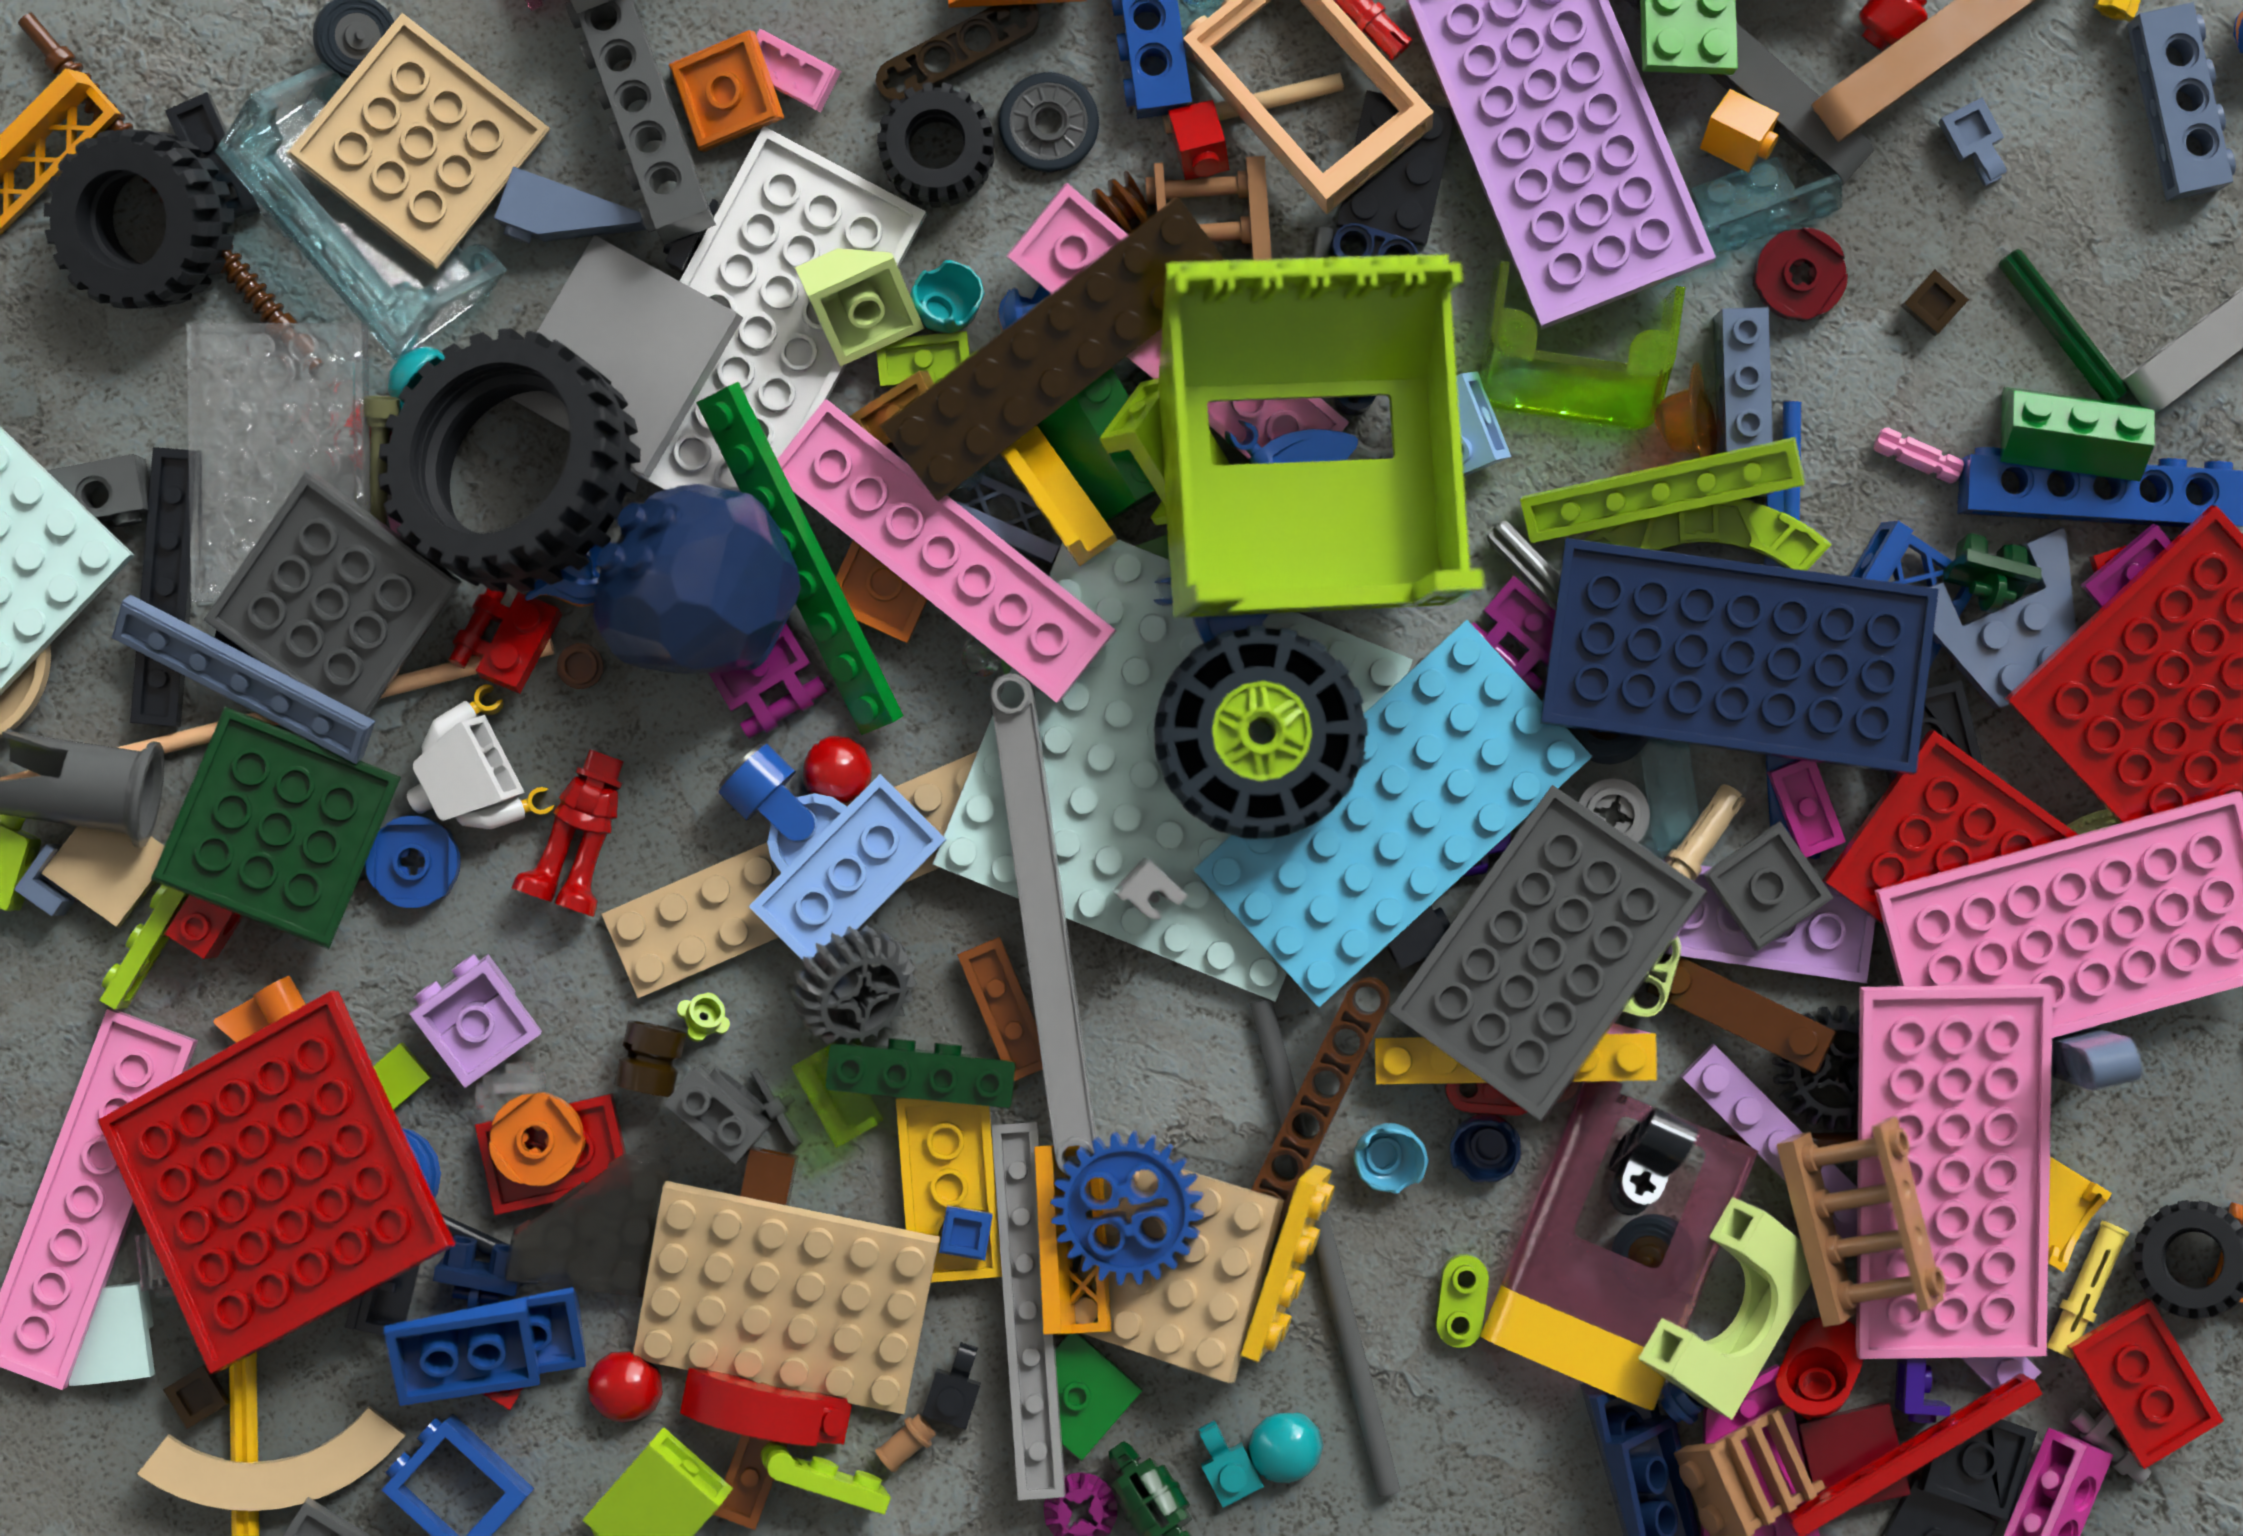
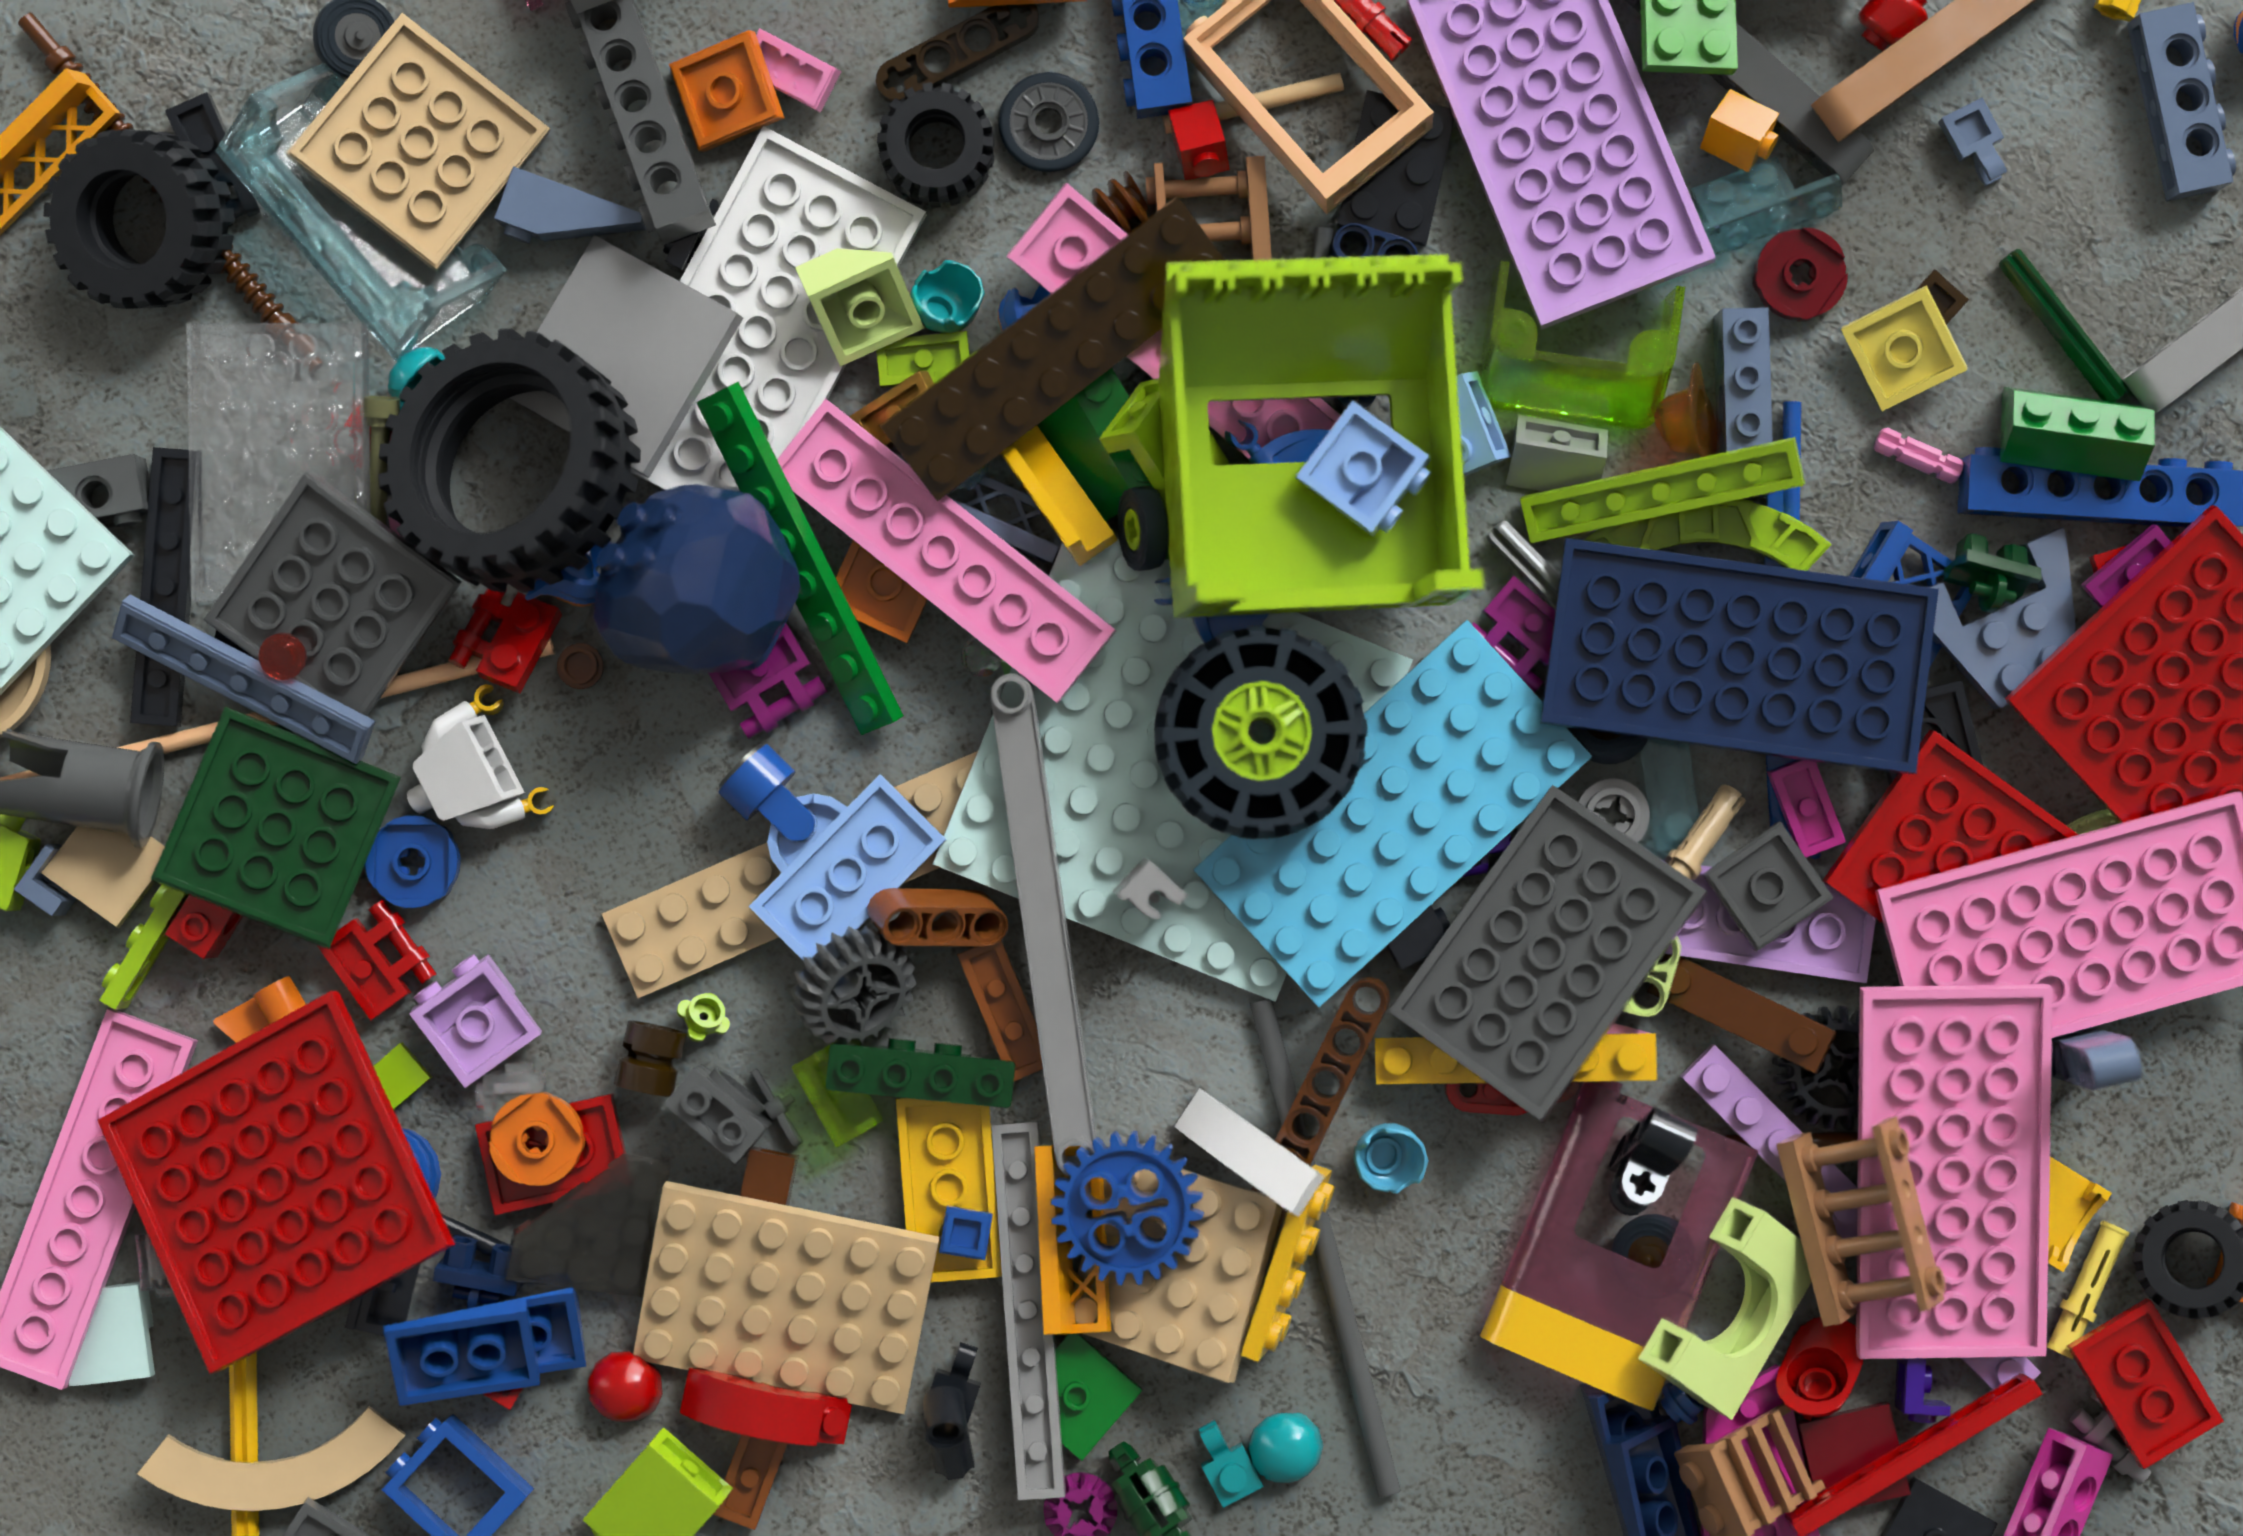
(196, 1396): dark brown plate -> none
(282, 656): none -> clear red plate
(367, 970): none -> red plate
(588, 806): red piece -> none
(825, 1479): lime plate -> none
(837, 769): red hair -> none
(906, 1442): medium nougat pin -> none
(921, 906): none -> dark orange beam
(948, 1432): none -> black piece
(1142, 528): none -> black bush
(1249, 1152): none -> white slope
(1365, 470): none -> light blue plate
(1461, 1301): lime plate -> none
(1485, 1148): dark blue hair -> none
(1555, 454): none -> light grey panel
(1904, 348): none -> light yellow plate
(1983, 1469): black plate -> none

